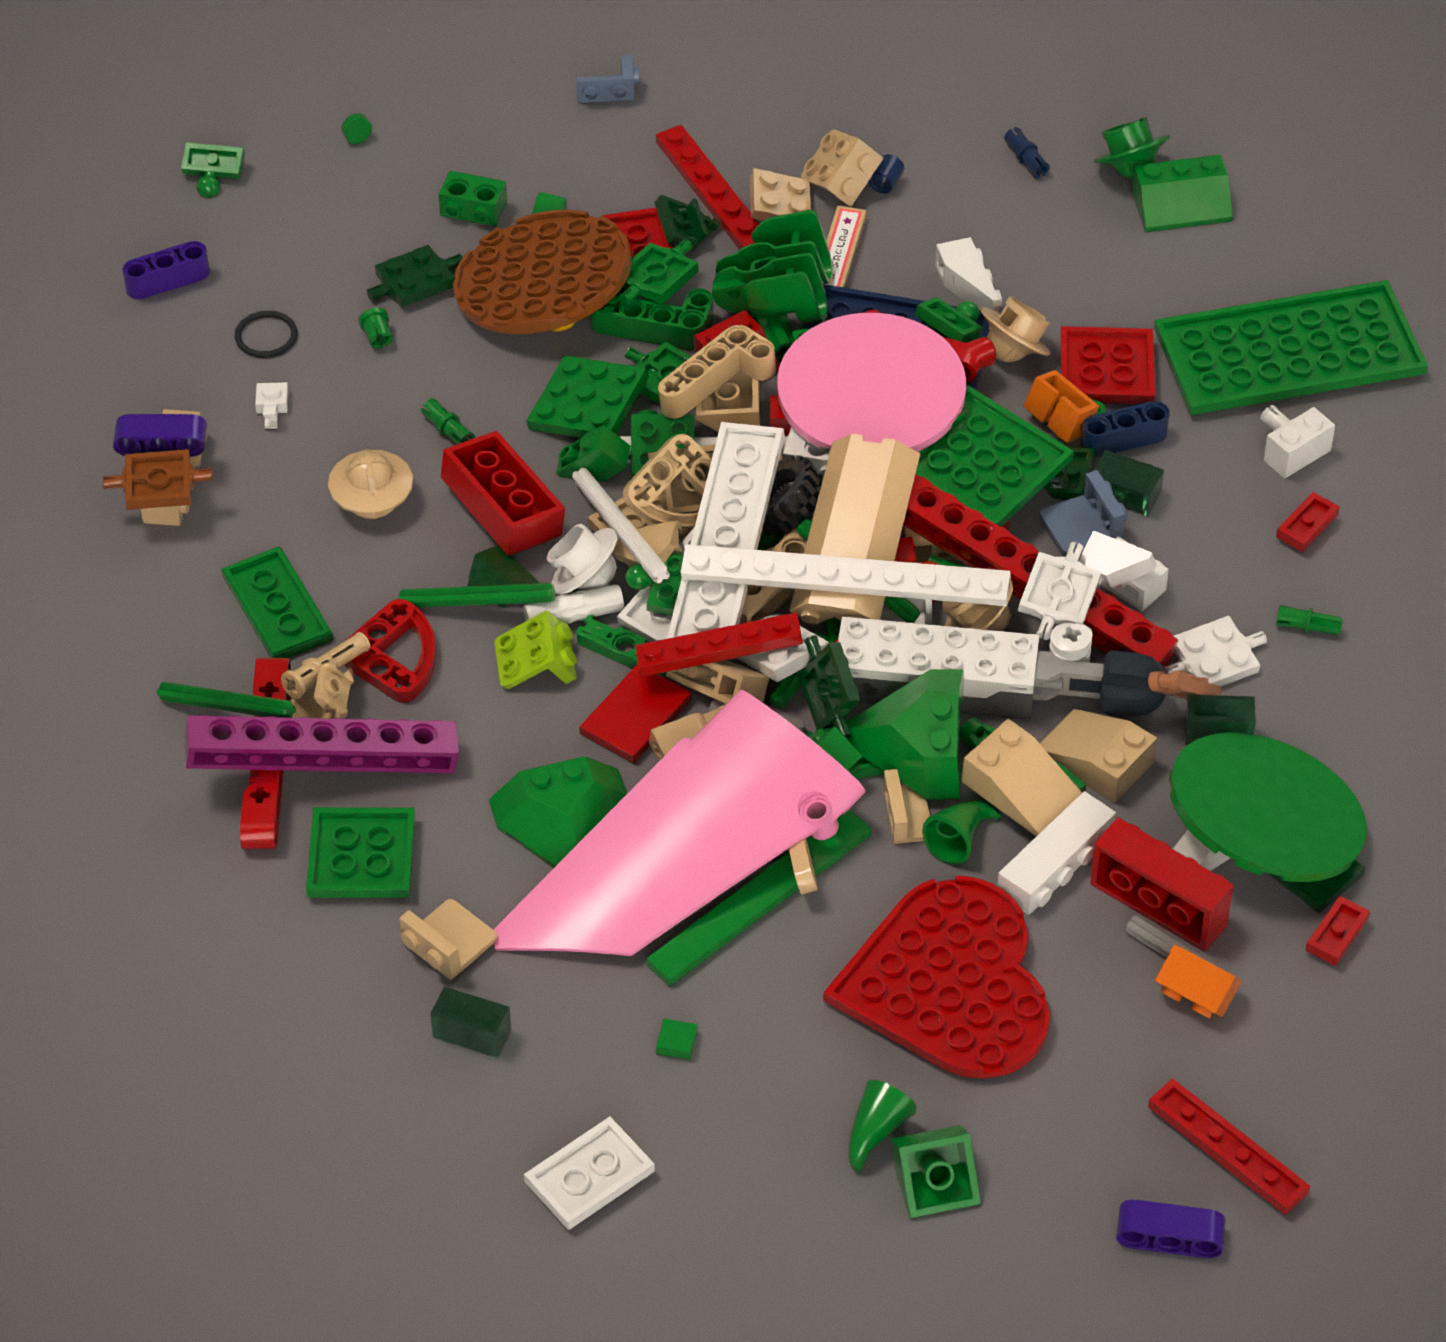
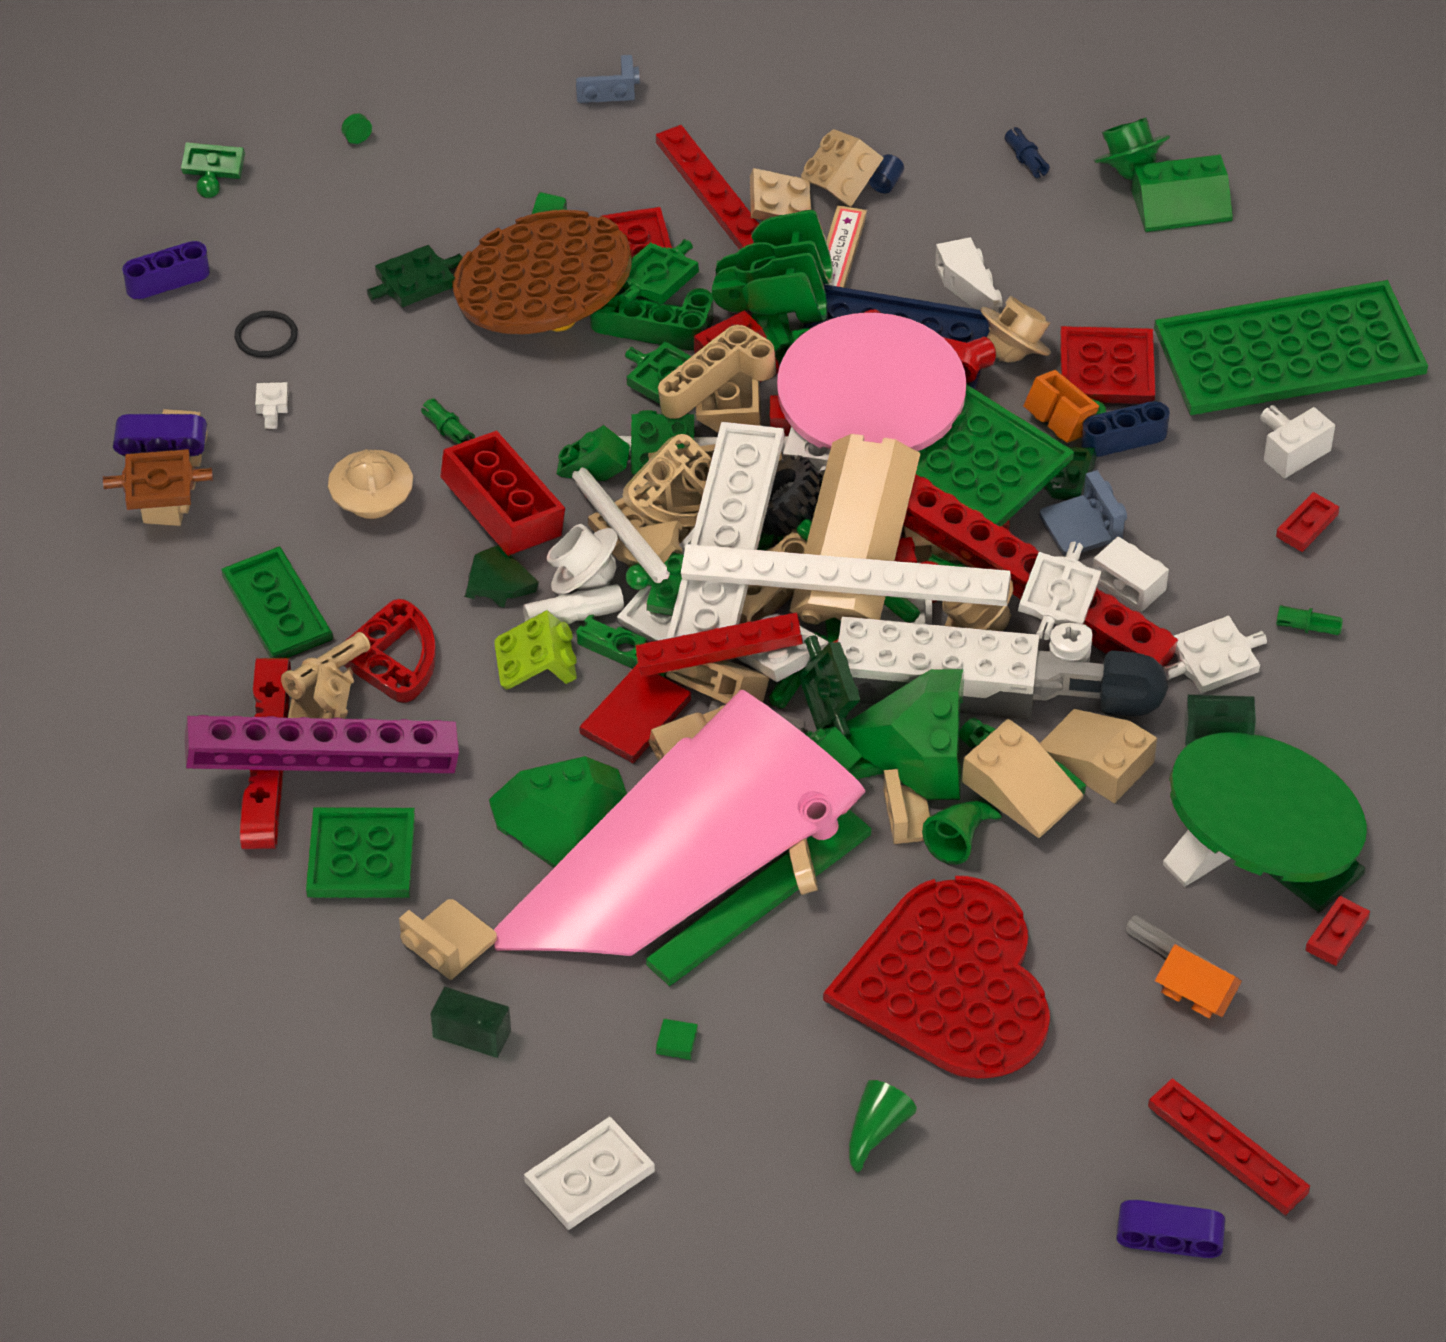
(225, 700): green axle -> none
(375, 323): green bush -> none
(472, 198): green brick -> none
(479, 595): green axle -> none
(586, 396): green plate -> none
(684, 221): dark green slope -> none
(936, 1171): green slope -> none
(954, 323): green plate -> none
(1056, 853): white brick -> none
(1116, 560): white slope -> none
(1132, 481): clear green brick -> none
(1161, 884): red brick -> none
(1181, 684): nougat plate -> none

